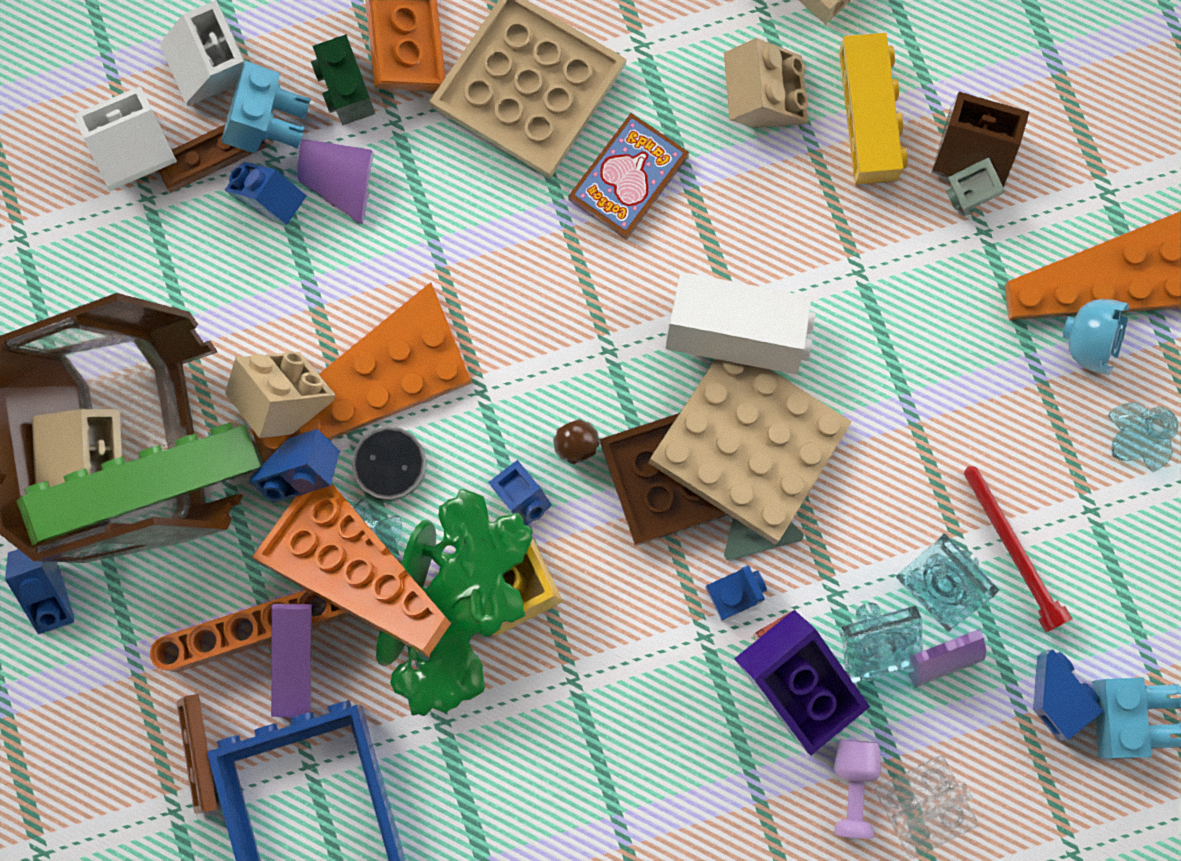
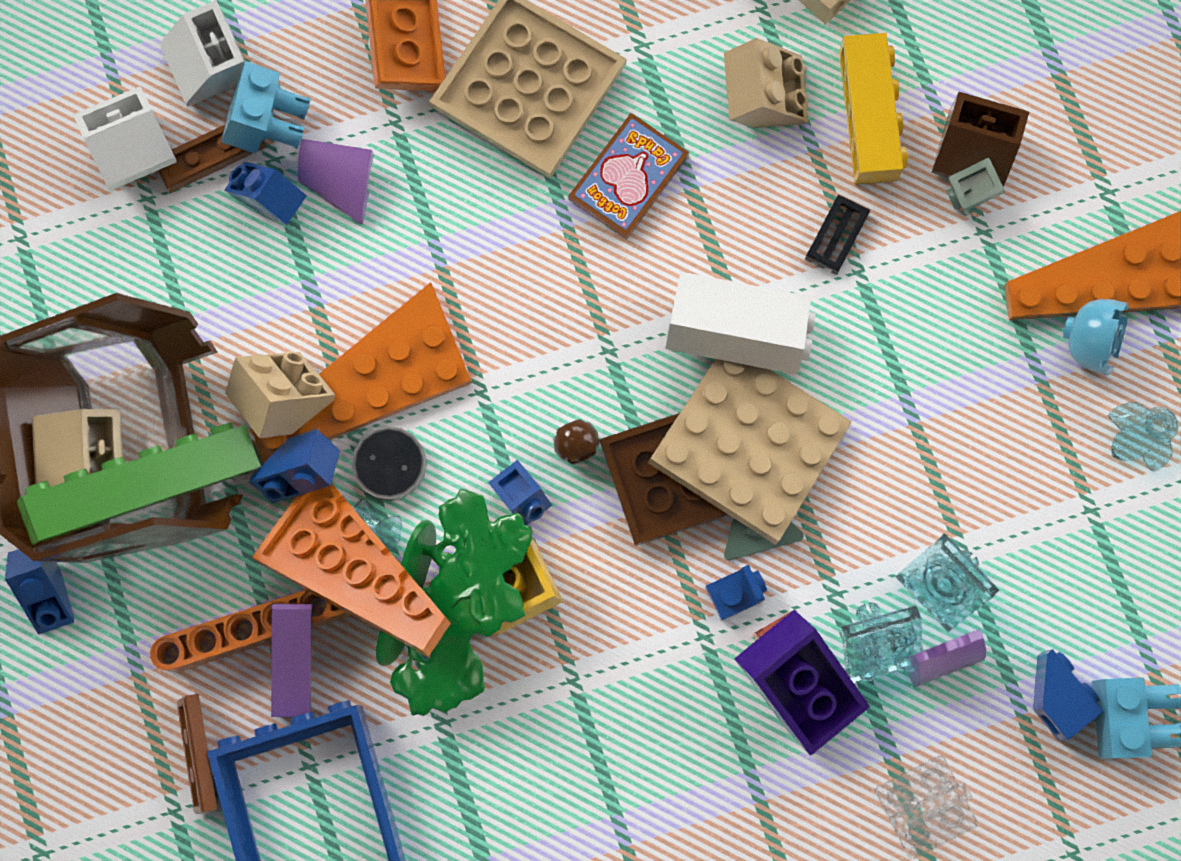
(343, 79): dark green brick -> none
(823, 260): none -> black tile
(859, 764): lavender piece -> none
(1051, 612): red piece -> none

